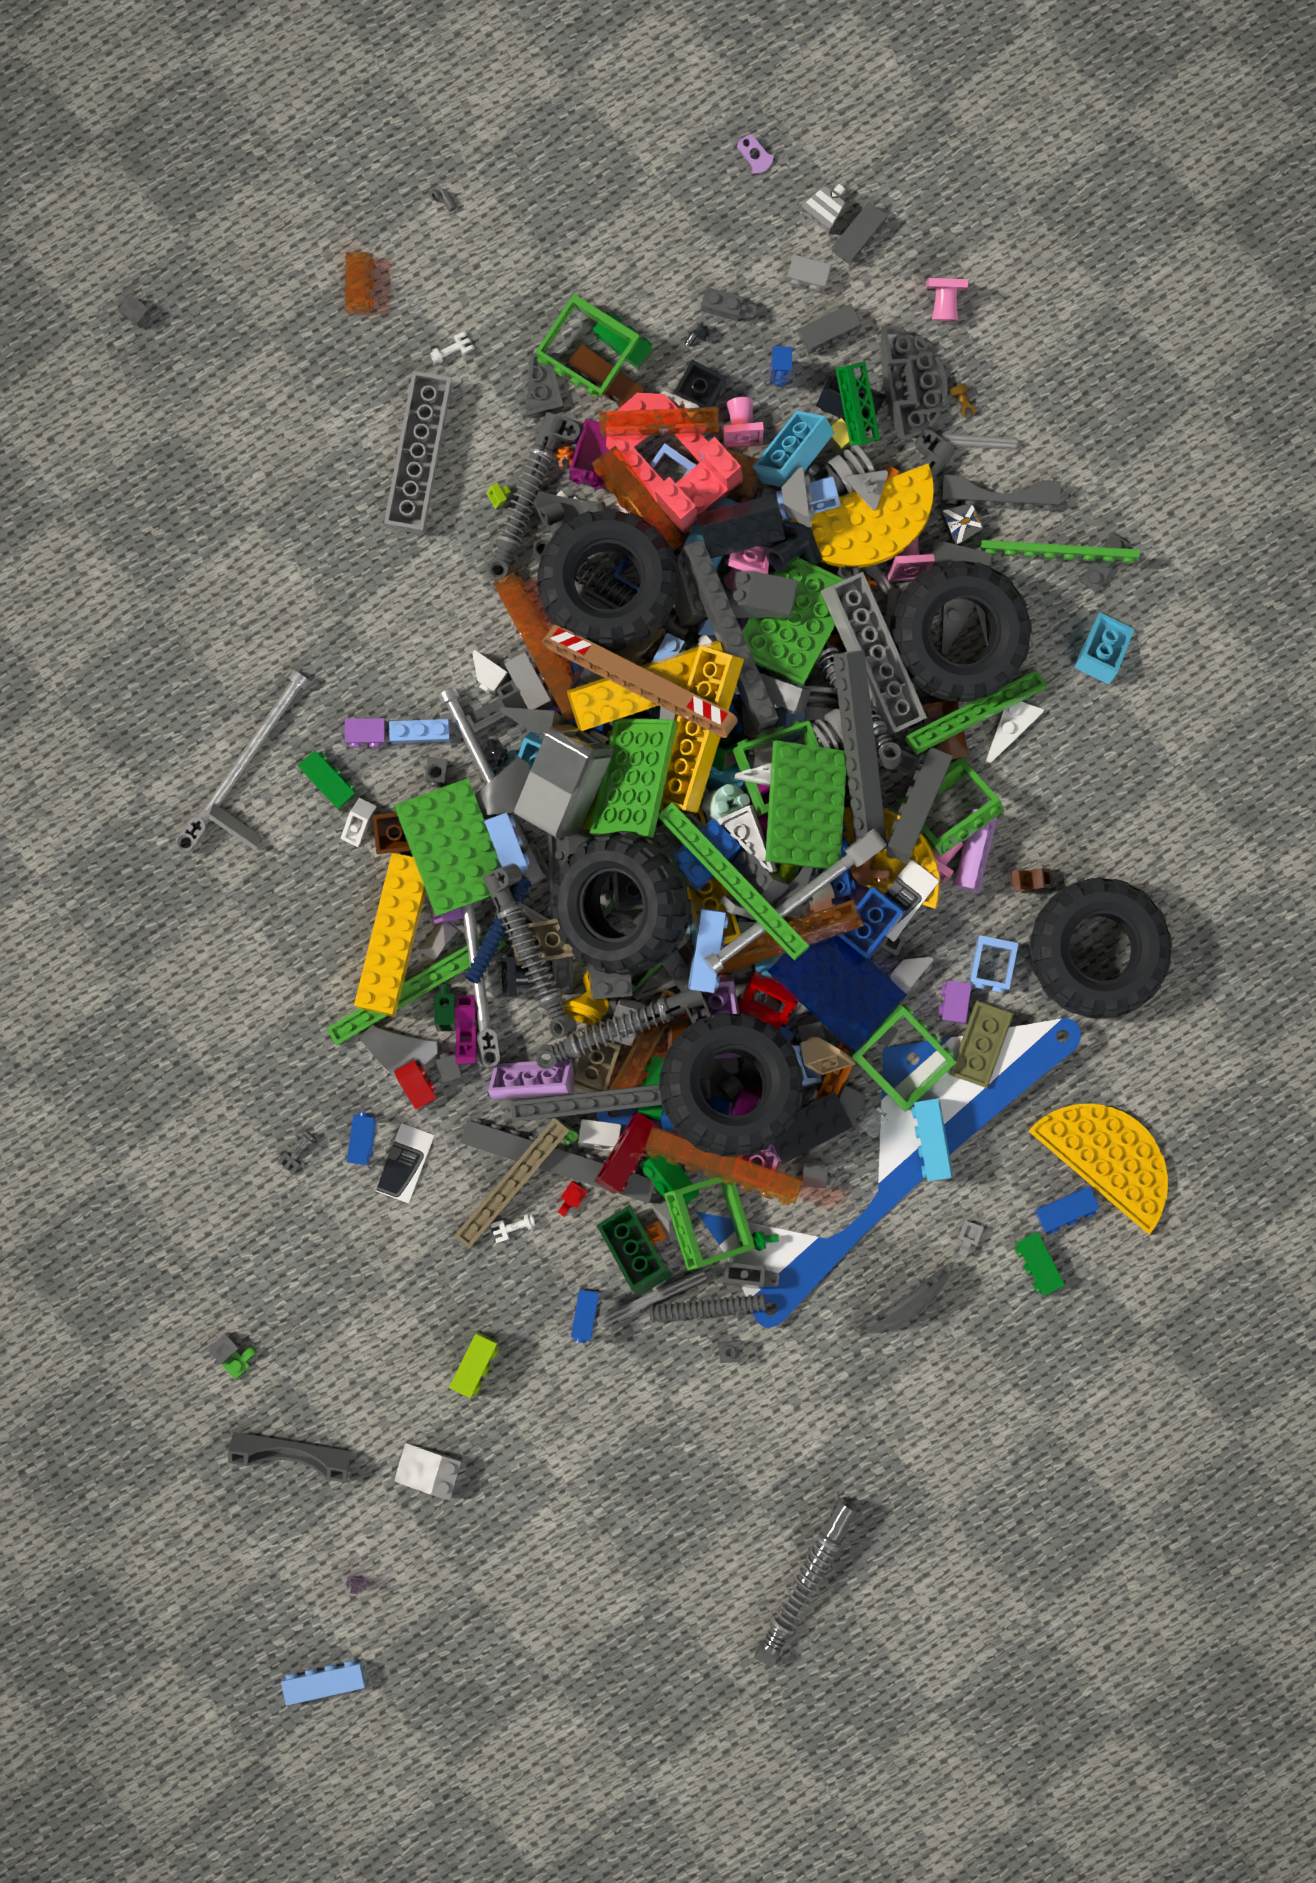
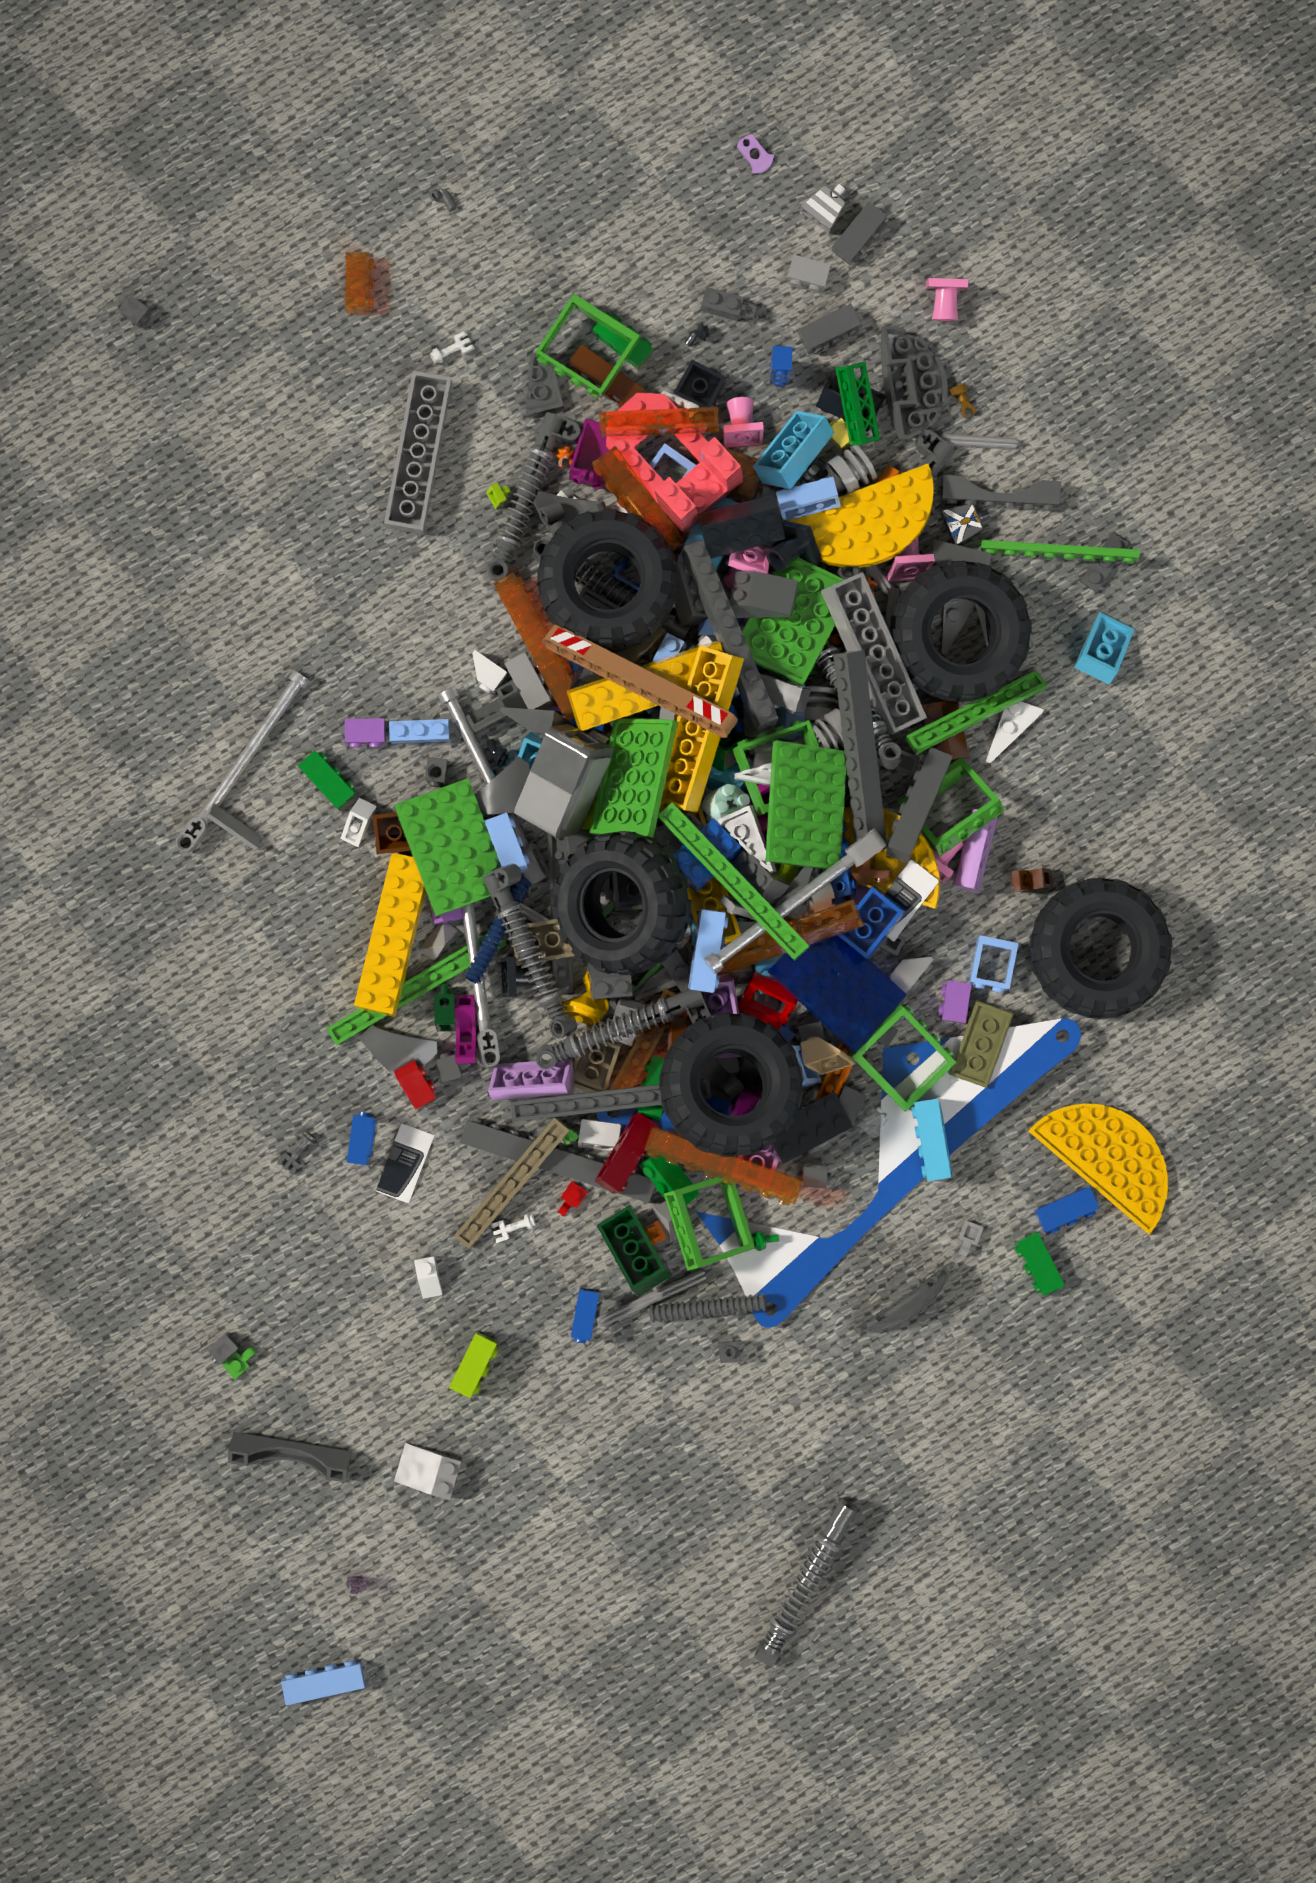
(428, 1277): none -> white slope
(749, 1276): dark grey hinge -> none
(797, 498): light grey slope -> none
(869, 486): light grey piece -> none

